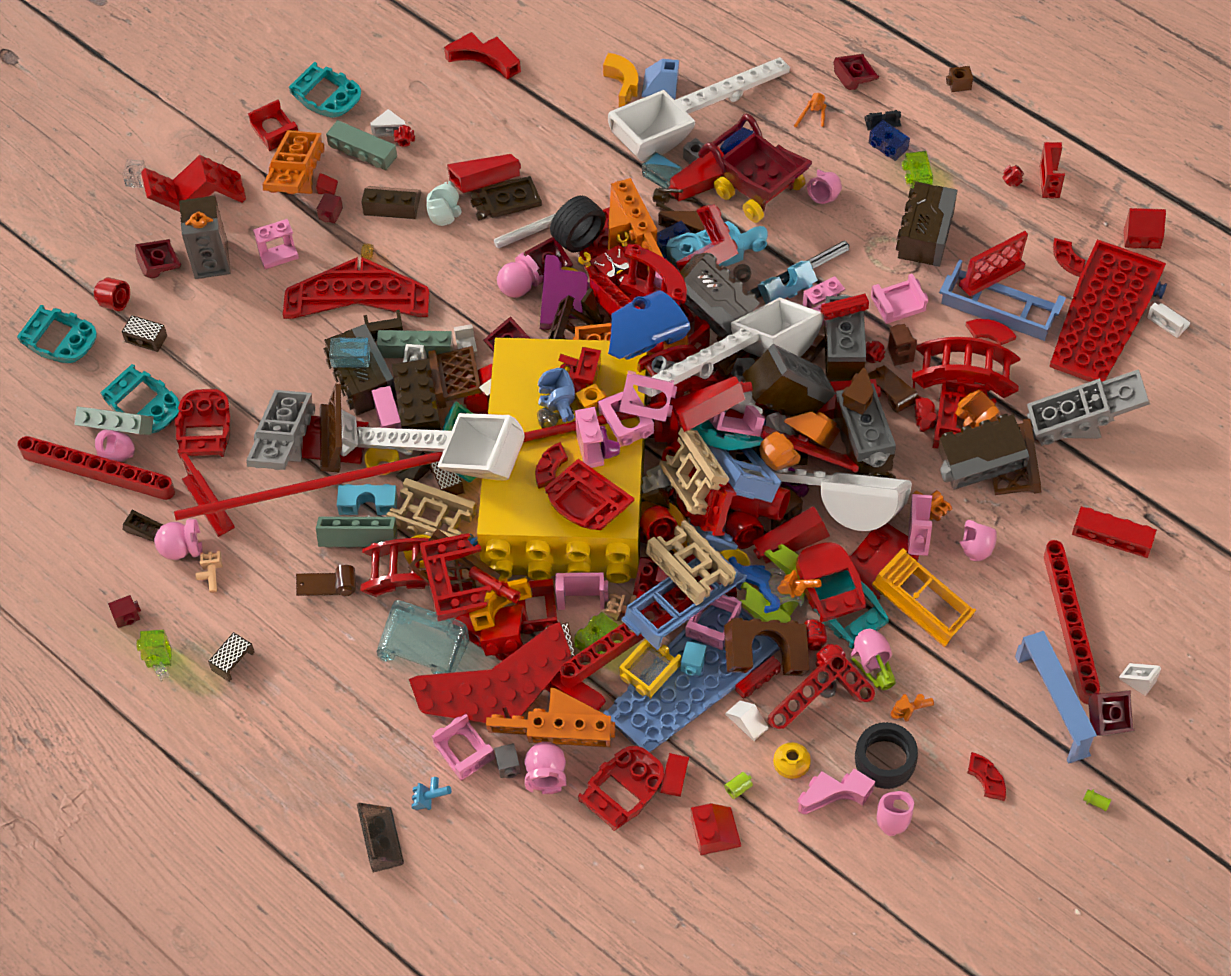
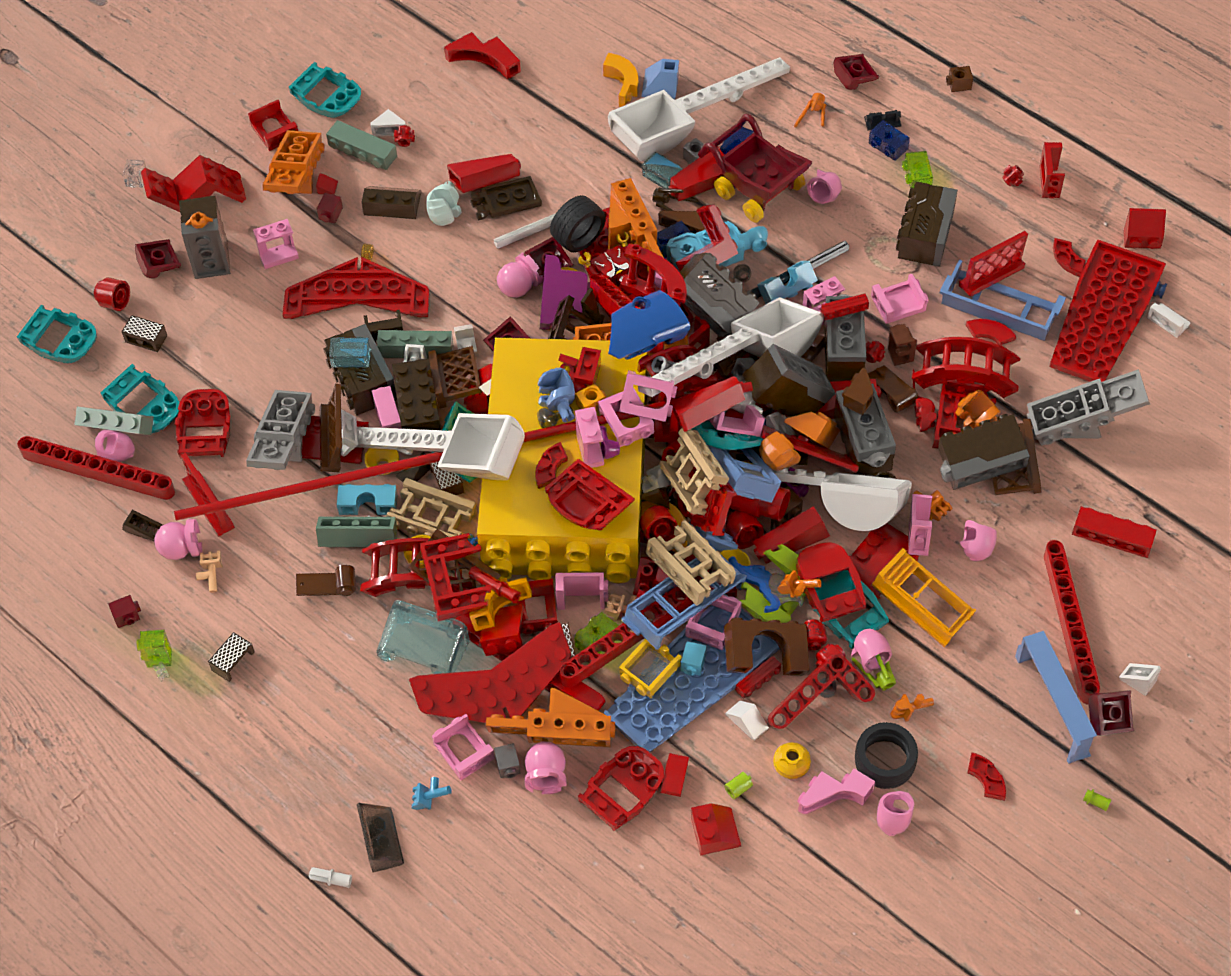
(330, 877): none -> white axle

